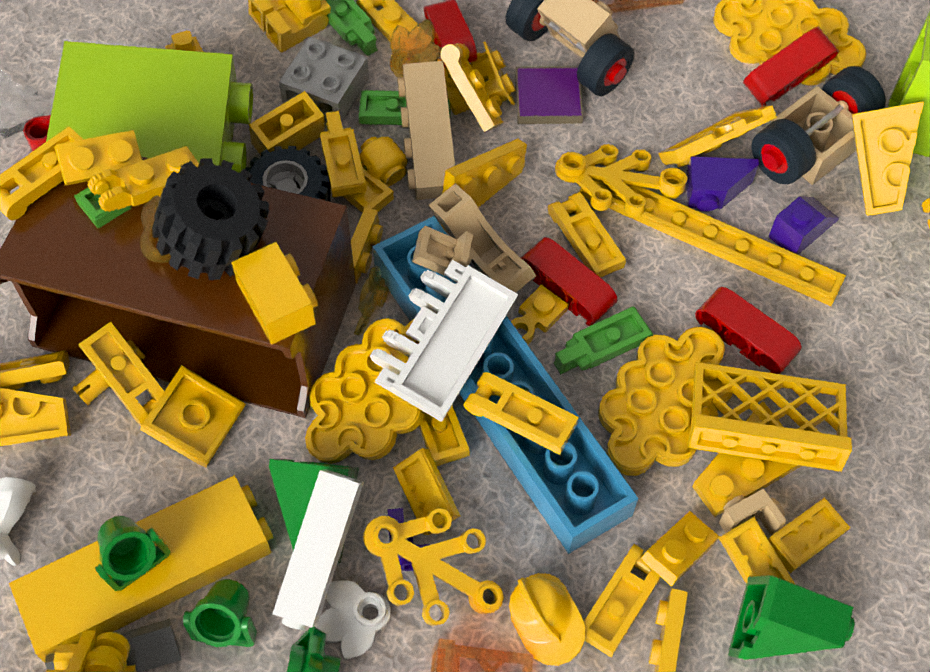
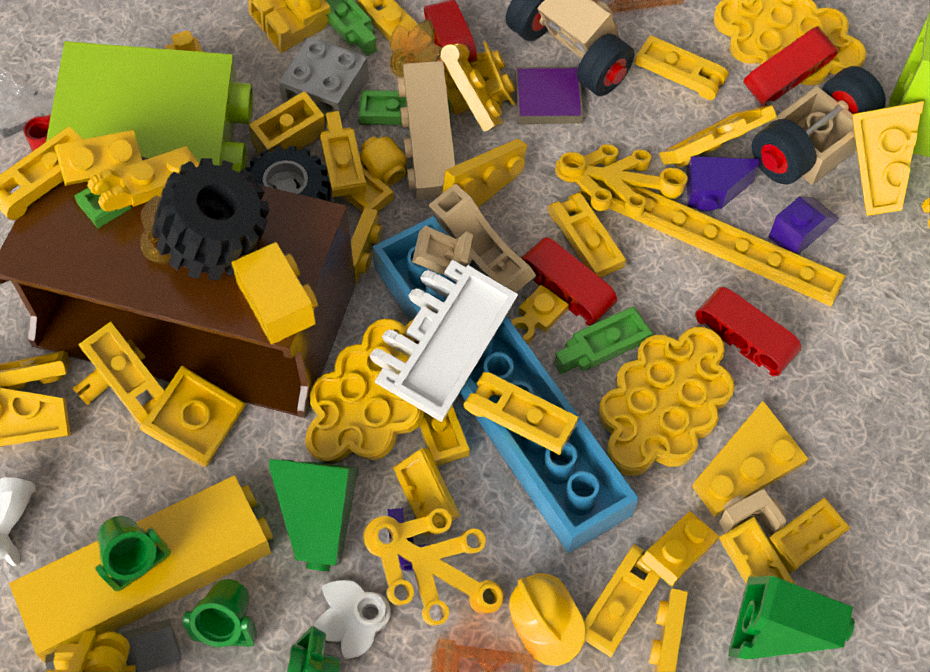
(317, 549): white brick -> none
(372, 295): clear yellow plate -> none
(681, 67): none -> yellow plate
(768, 438): yellow fence -> none

